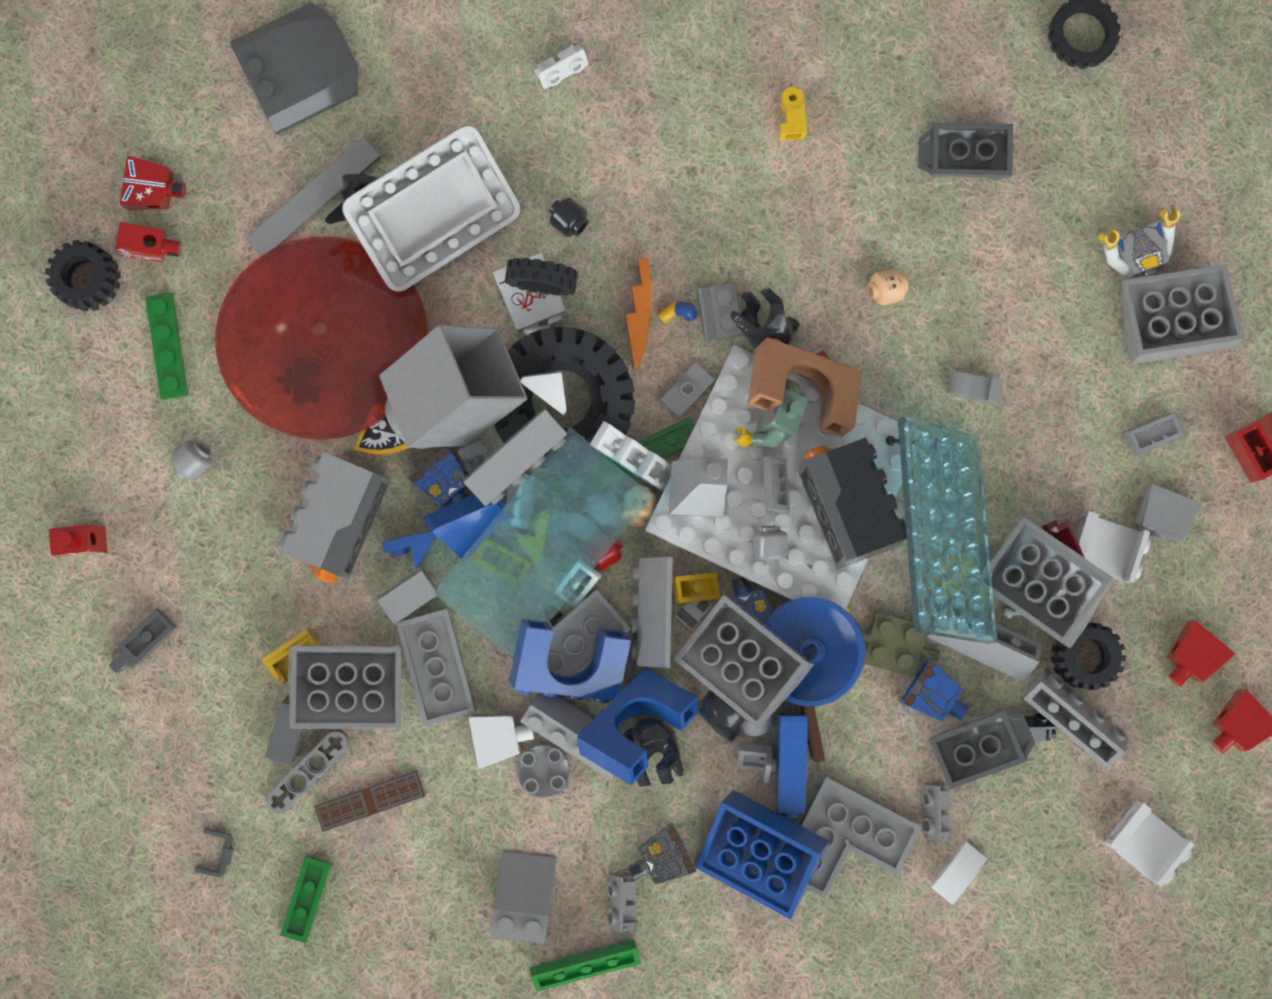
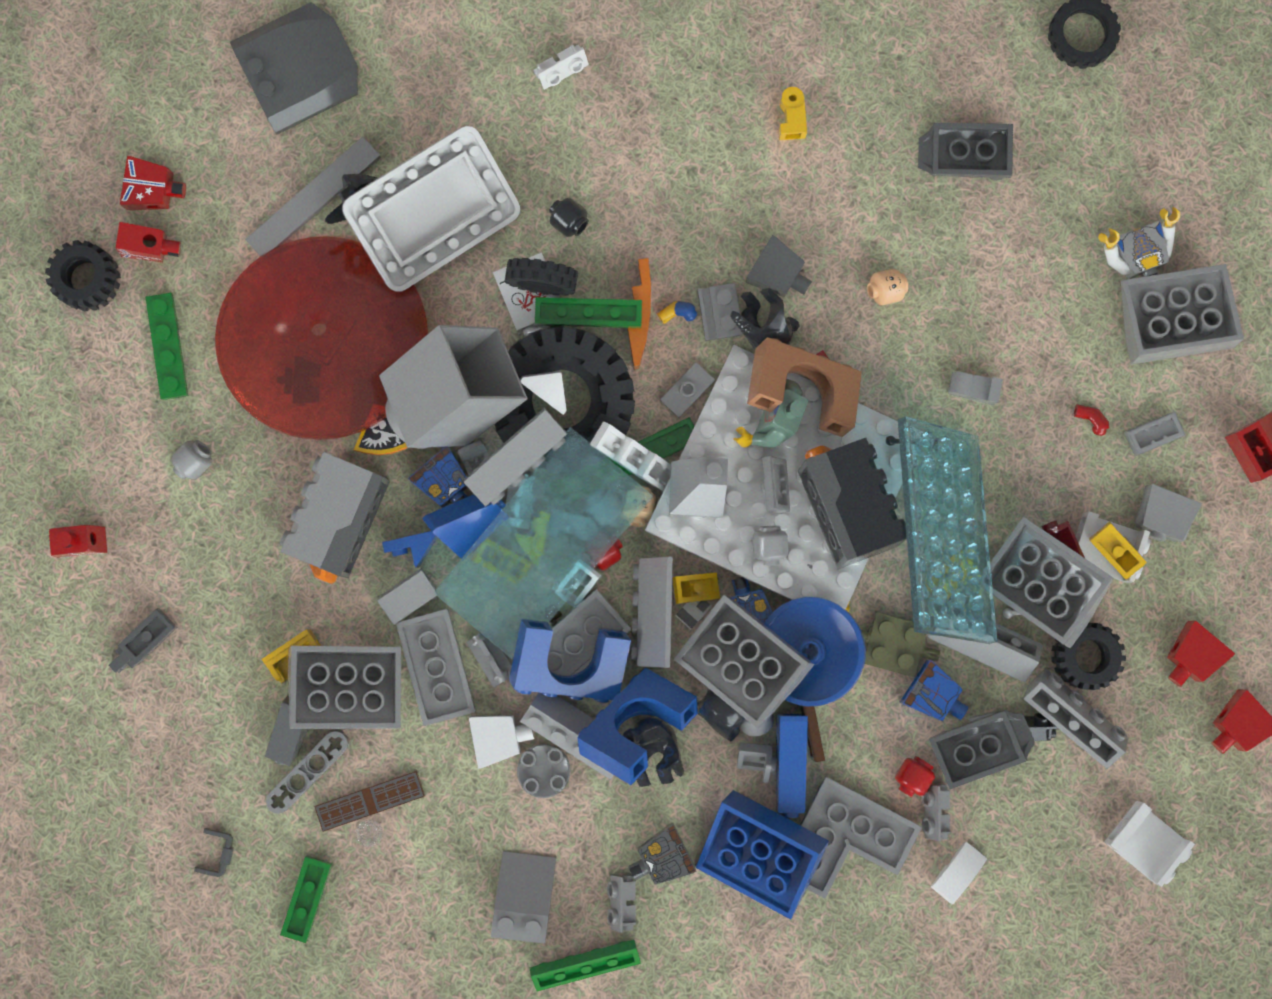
(491, 659): none -> light grey hinge
(588, 312): none -> green plate
(778, 269): none -> dark grey torso
(915, 776): none -> red head
(1095, 416): none -> red arm
(1118, 550): none -> yellow slope

